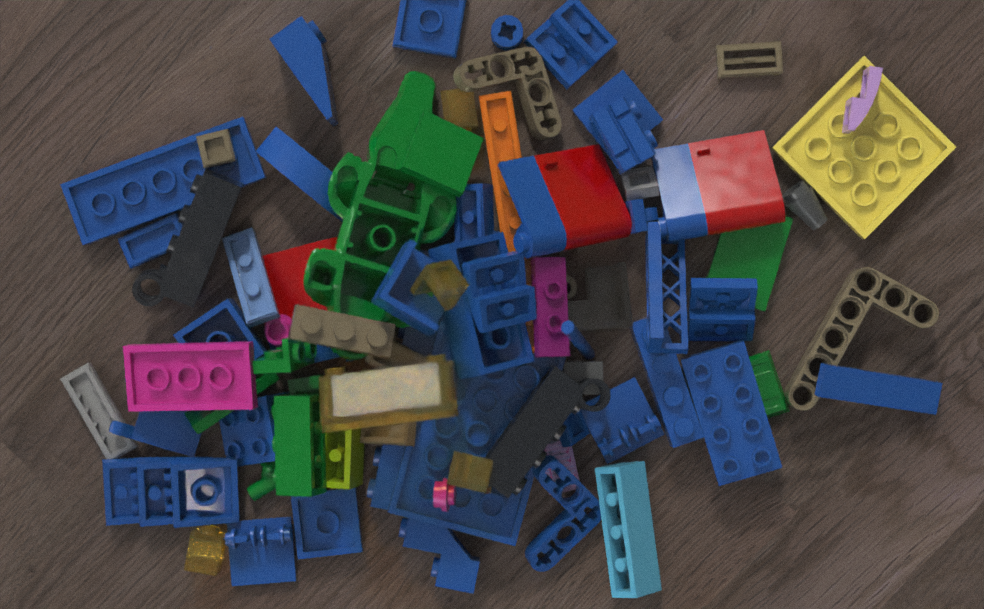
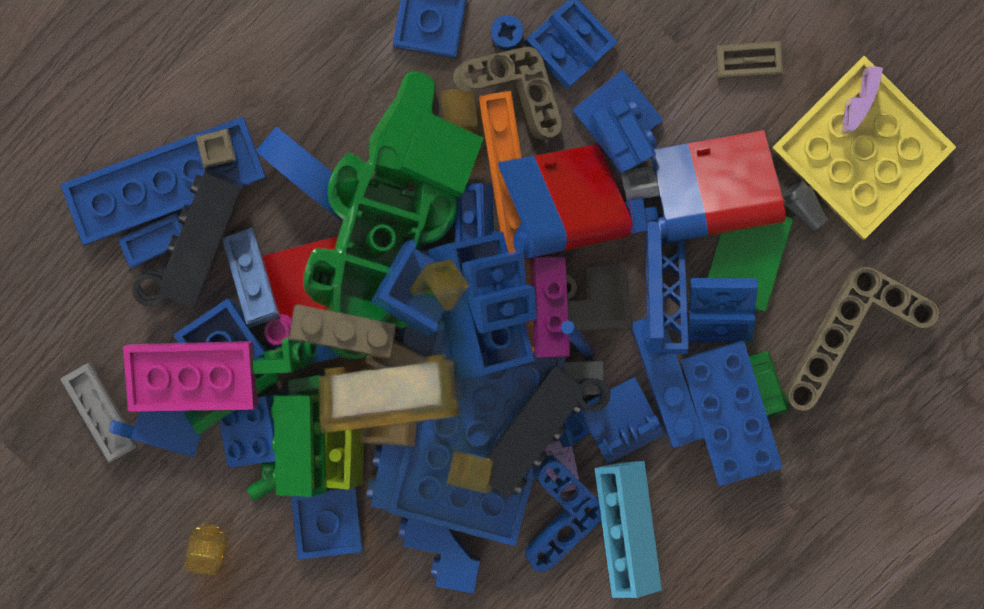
(171, 491): blue slope -> none
(261, 551): blue hinge -> none
(304, 53): blue slope -> none
(444, 495): dark pink plate -> none
(878, 388): blue tile -> none

